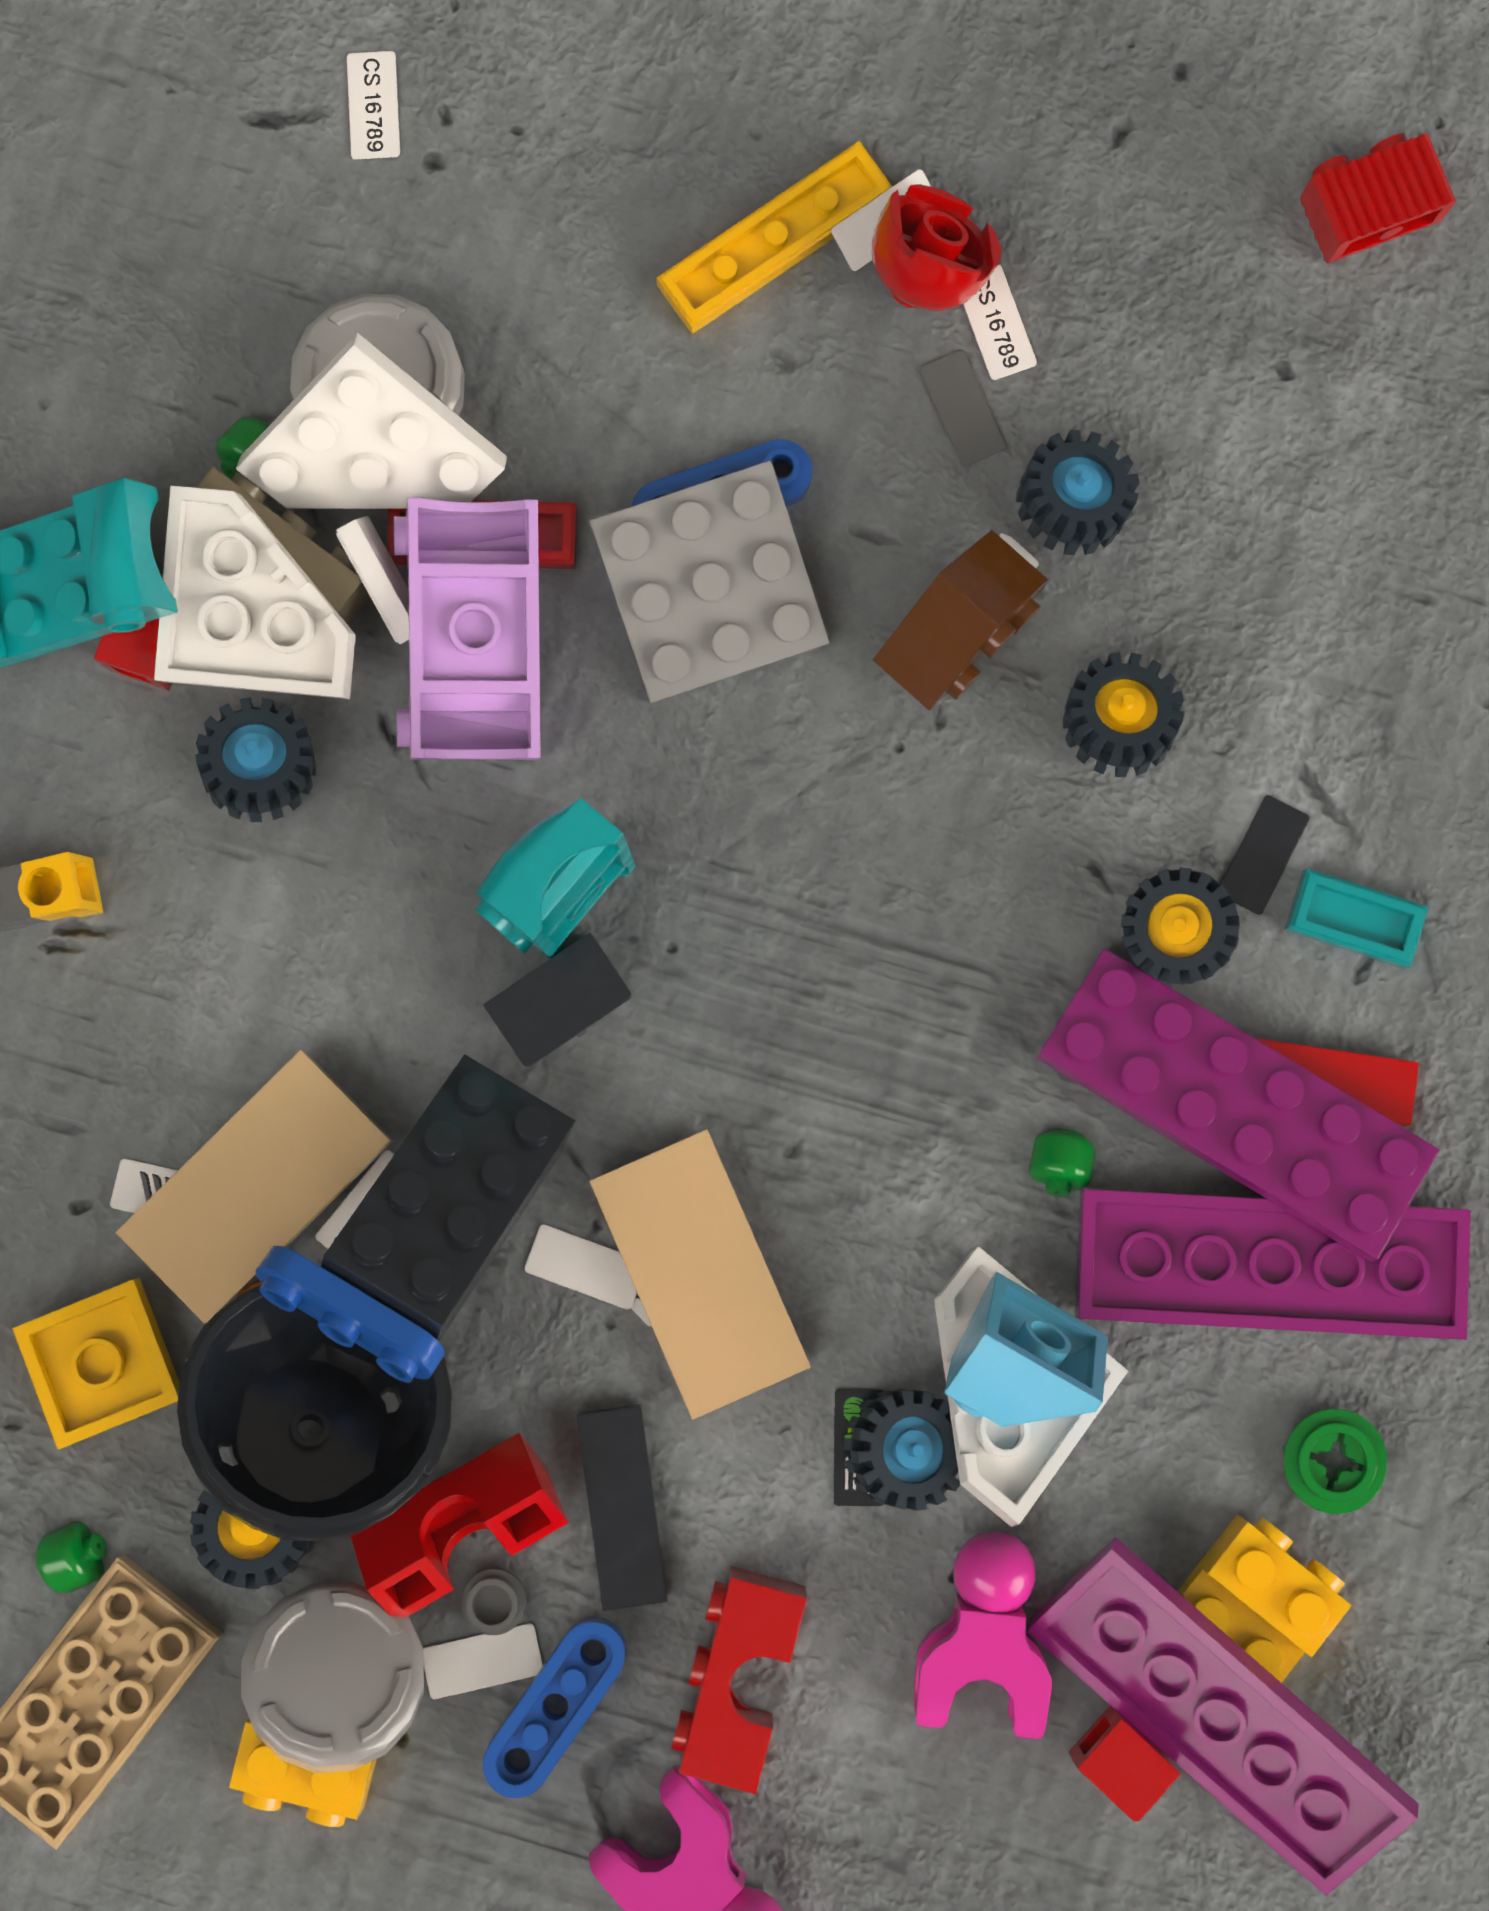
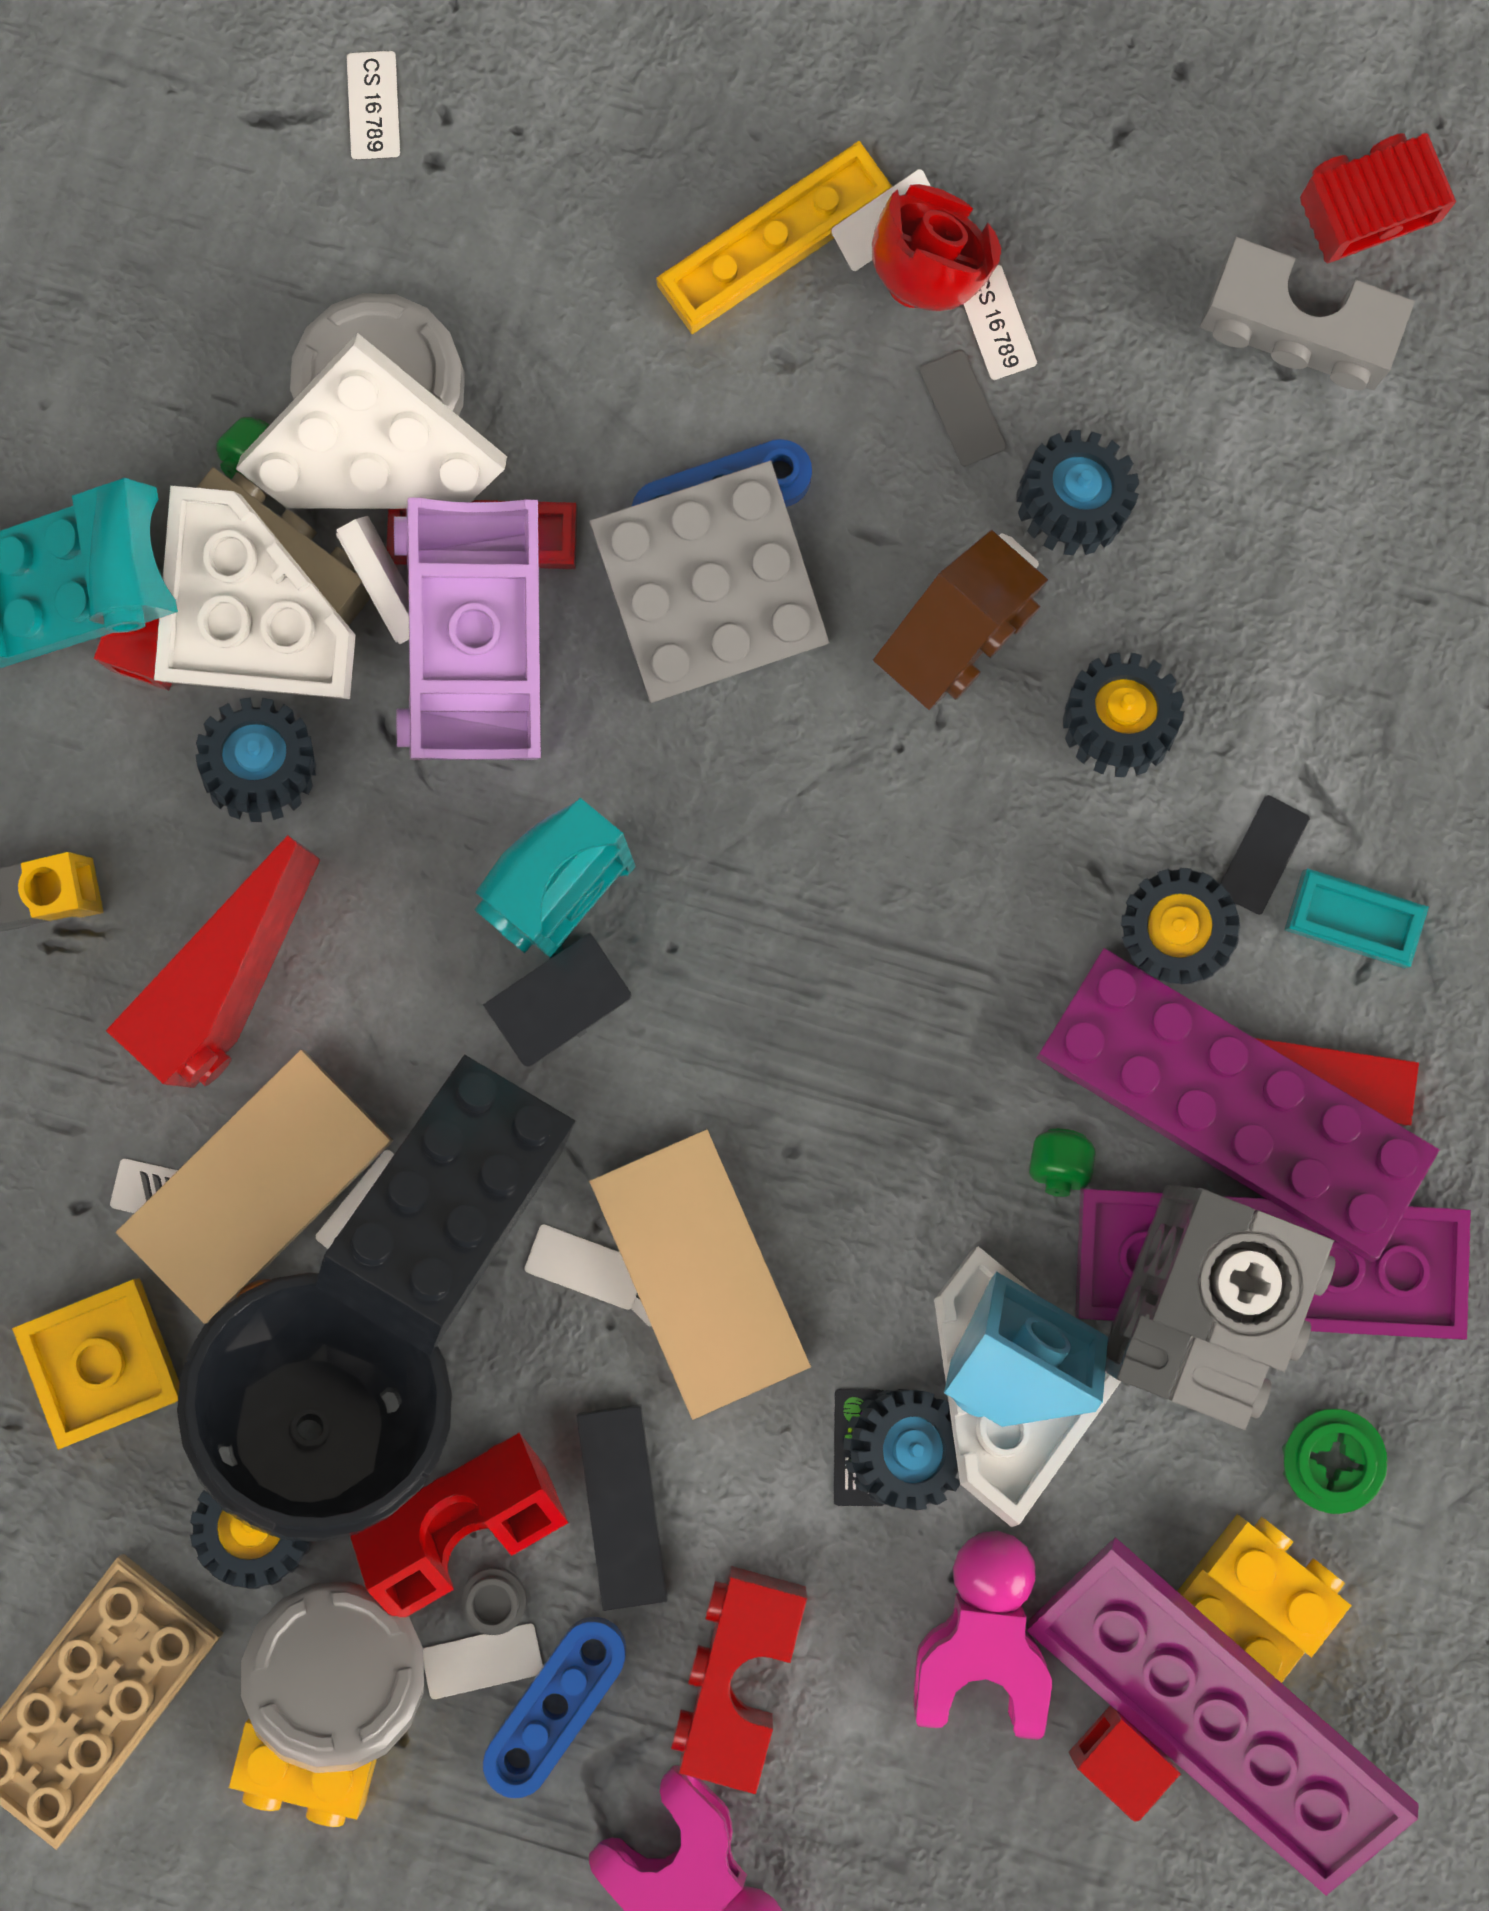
(70, 1557): green piece -> none
(208, 989): none -> red slope
(348, 1314): blue plate -> none
(1216, 1304): none -> piece
(1255, 310): none -> light grey arch

